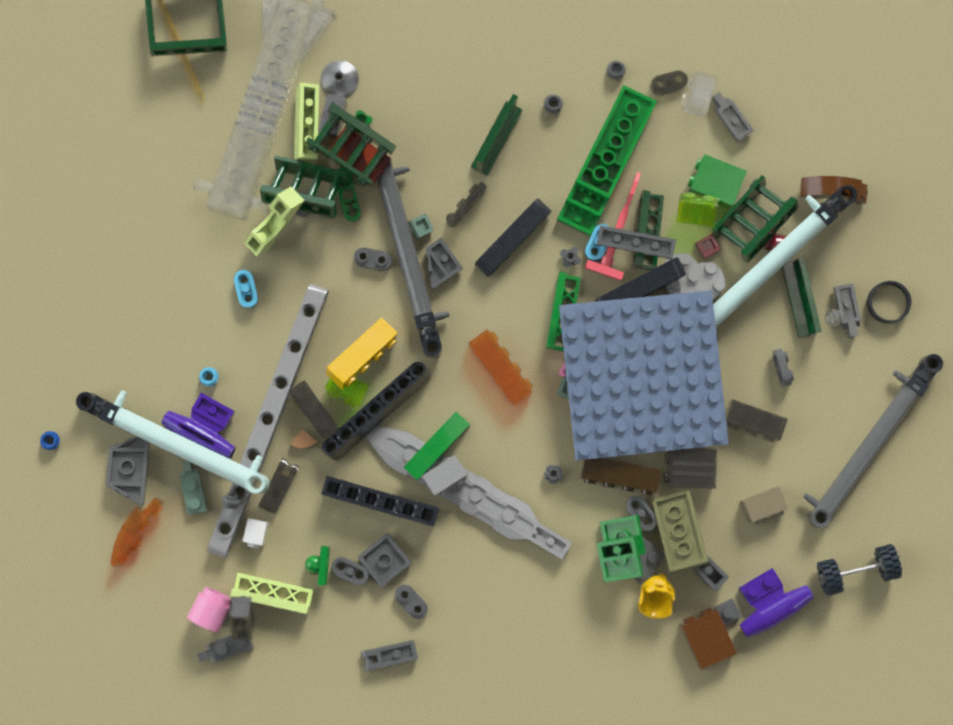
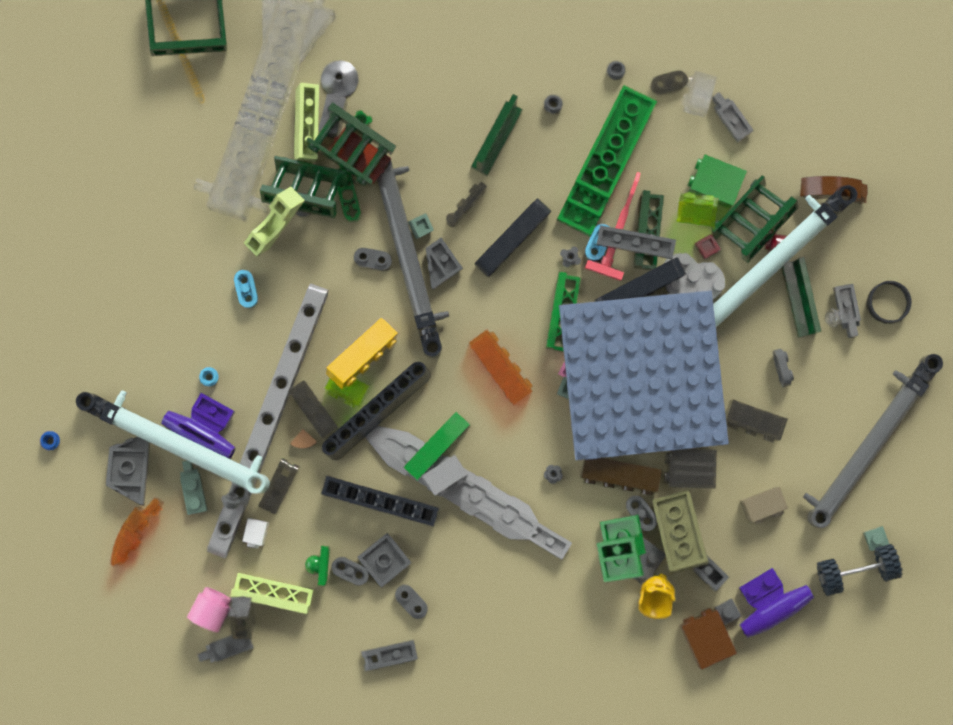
(876, 538): none -> sand green plate

